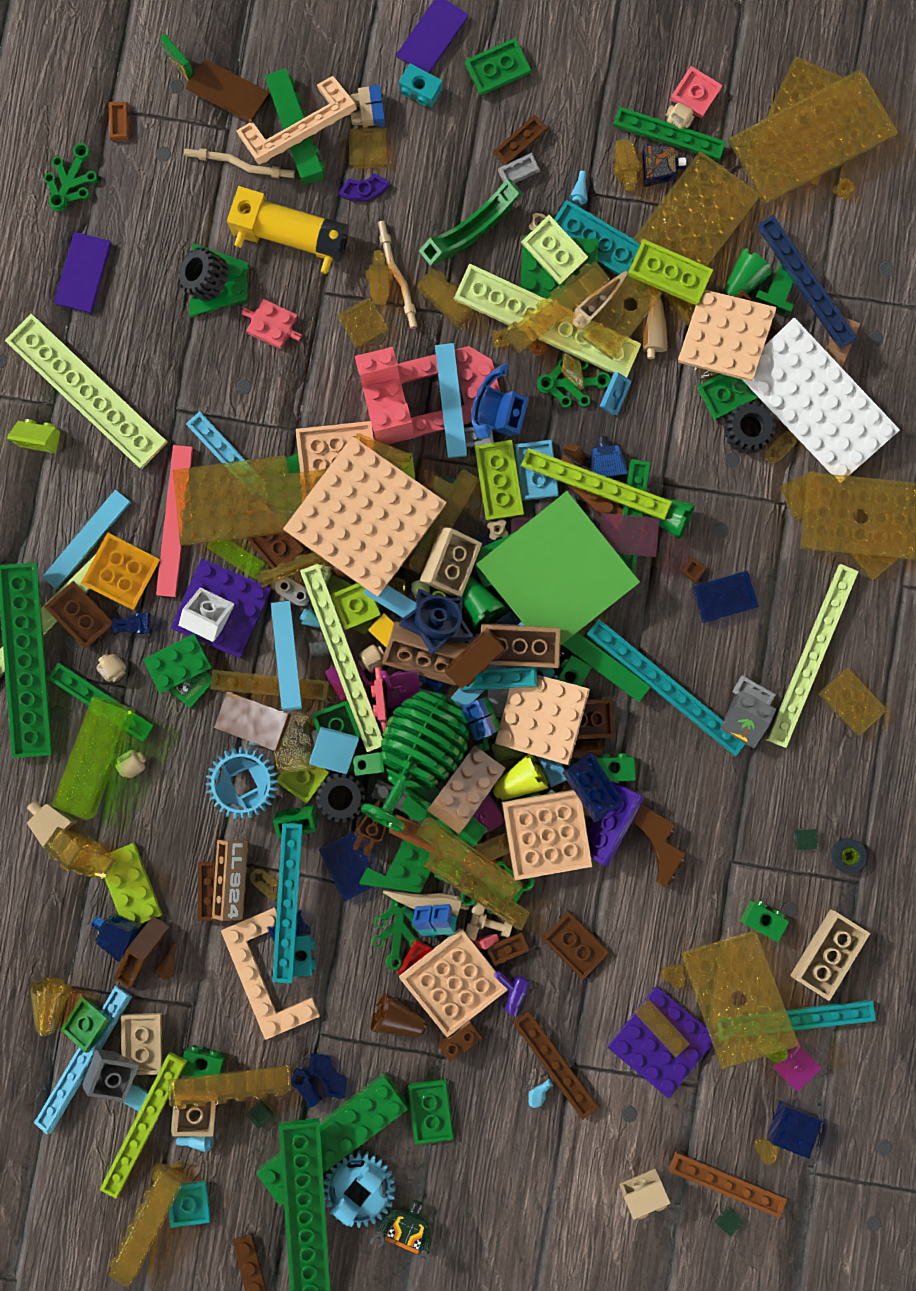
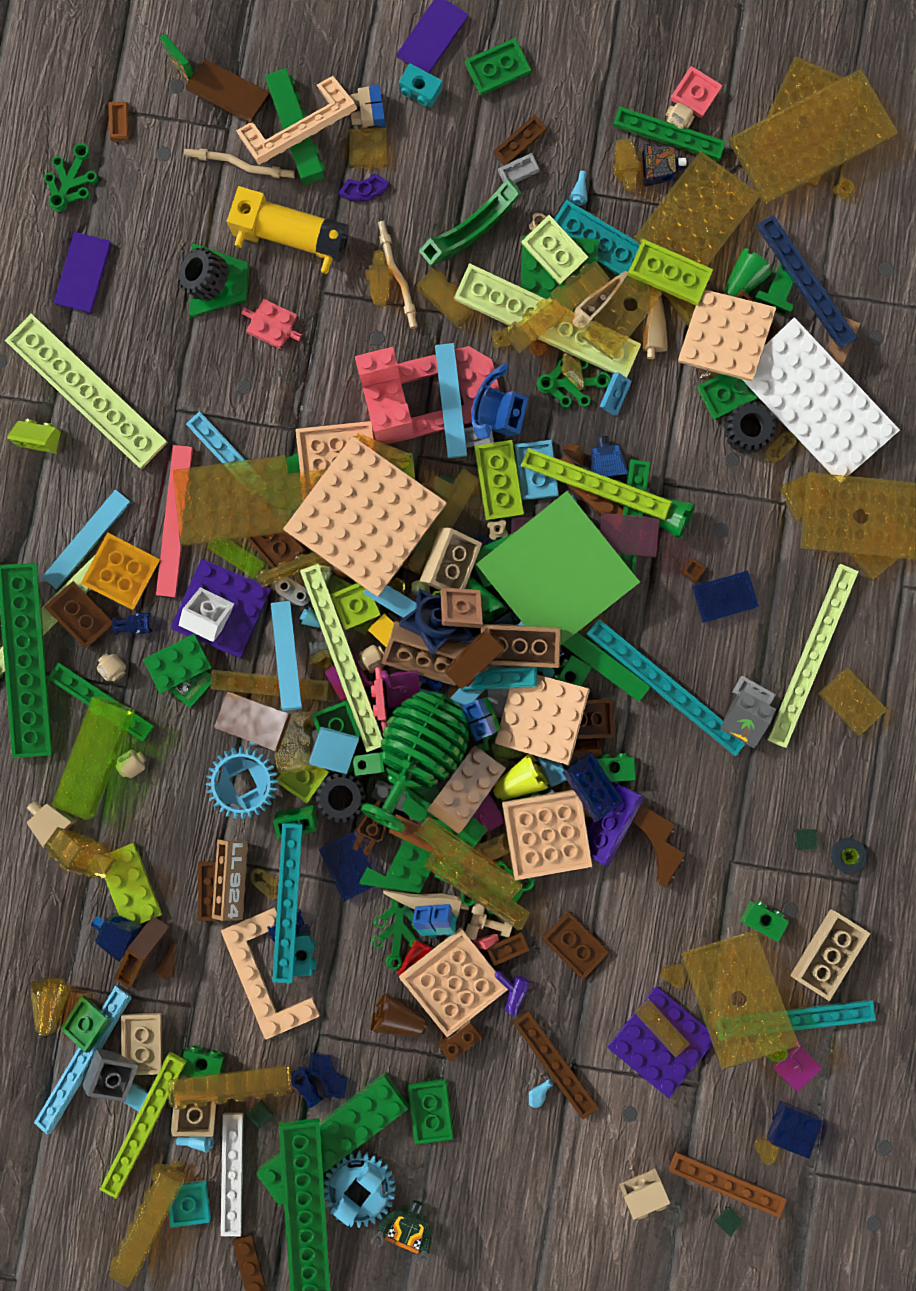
(232, 1174): none -> white plate
(322, 659): none -> clear yellow tile
(362, 323): clear yellow plate -> none
(461, 607): none -> nougat plate

